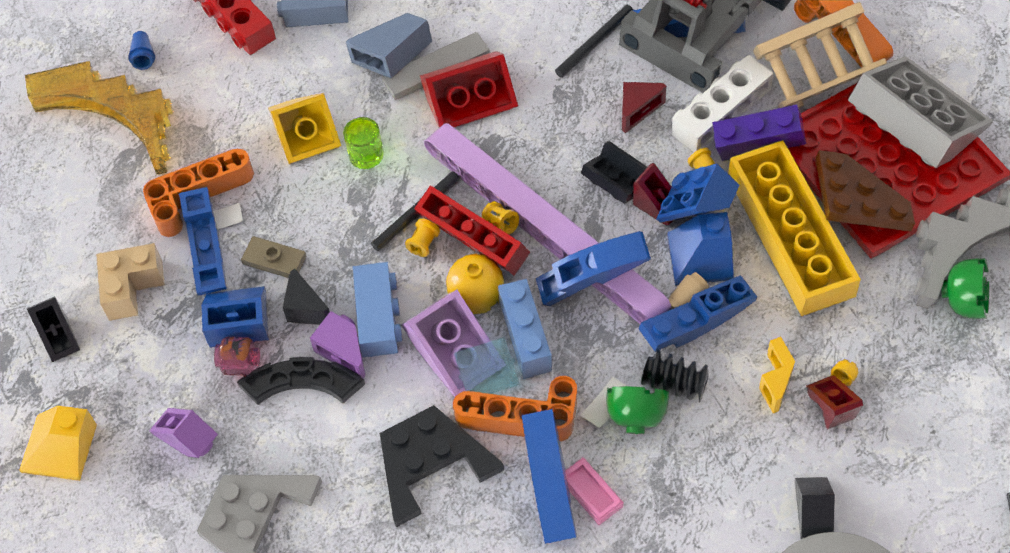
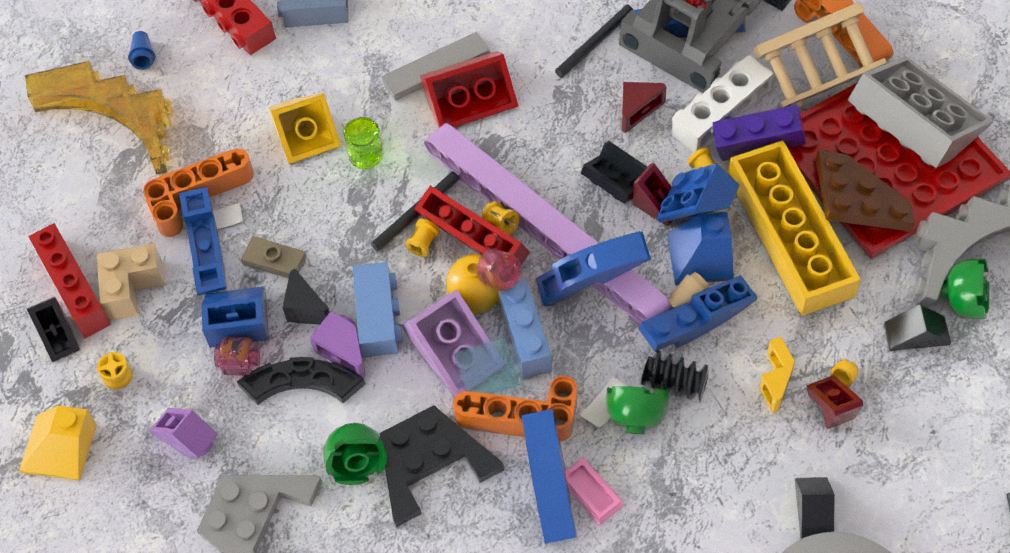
(69, 280): none -> red brick
(107, 370): none -> yellow wheel
(354, 453): none -> green cylinder
(390, 45): sand blue slope -> none
(499, 269): none -> clear pink head
(917, 329): none -> black slope

